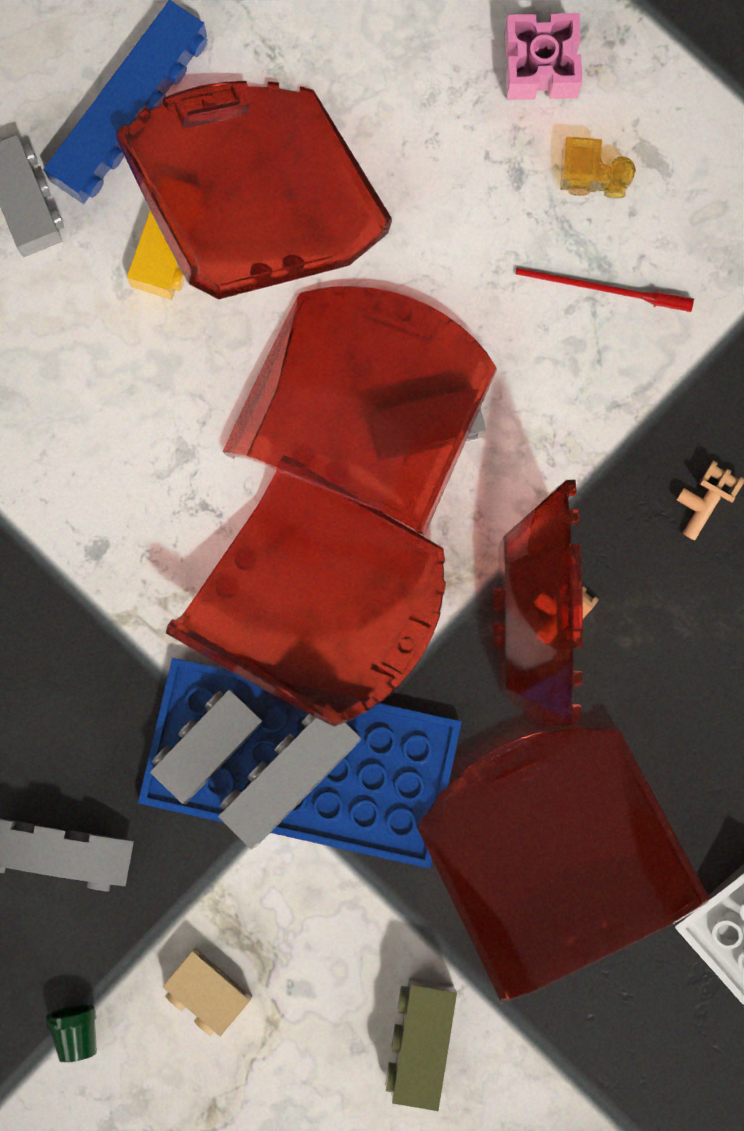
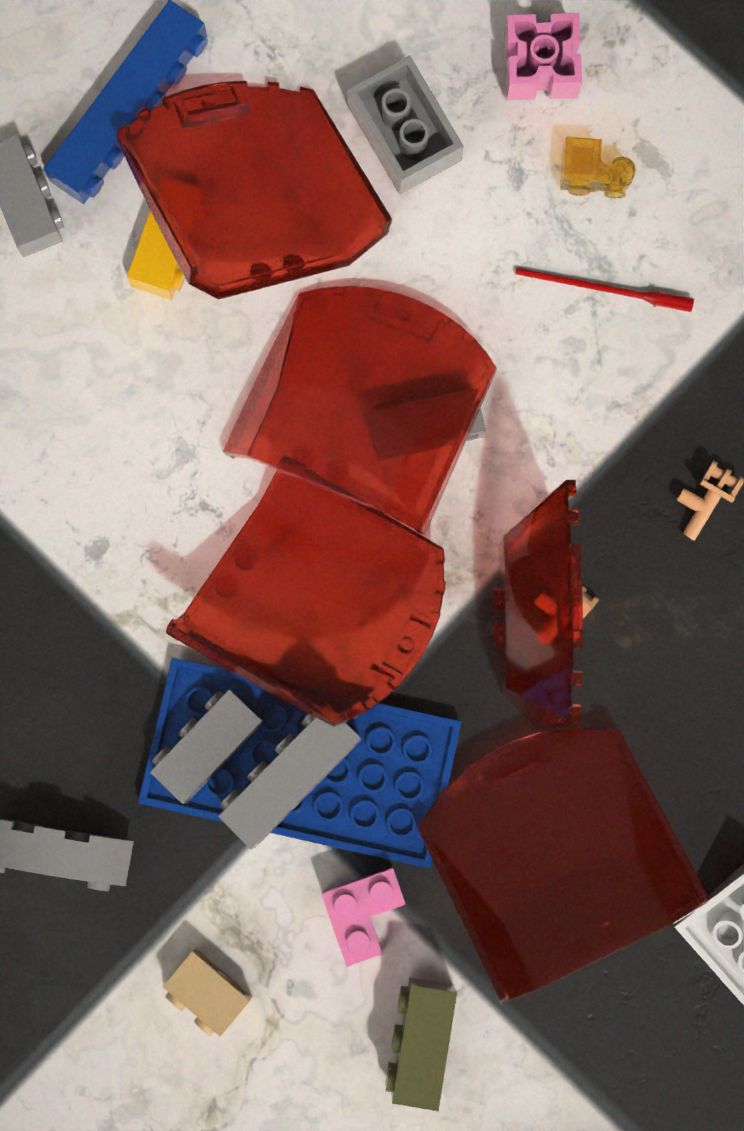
(73, 1032): dark green piece -> none
(351, 911): none -> bright pink brick
(405, 124): none -> light grey brick

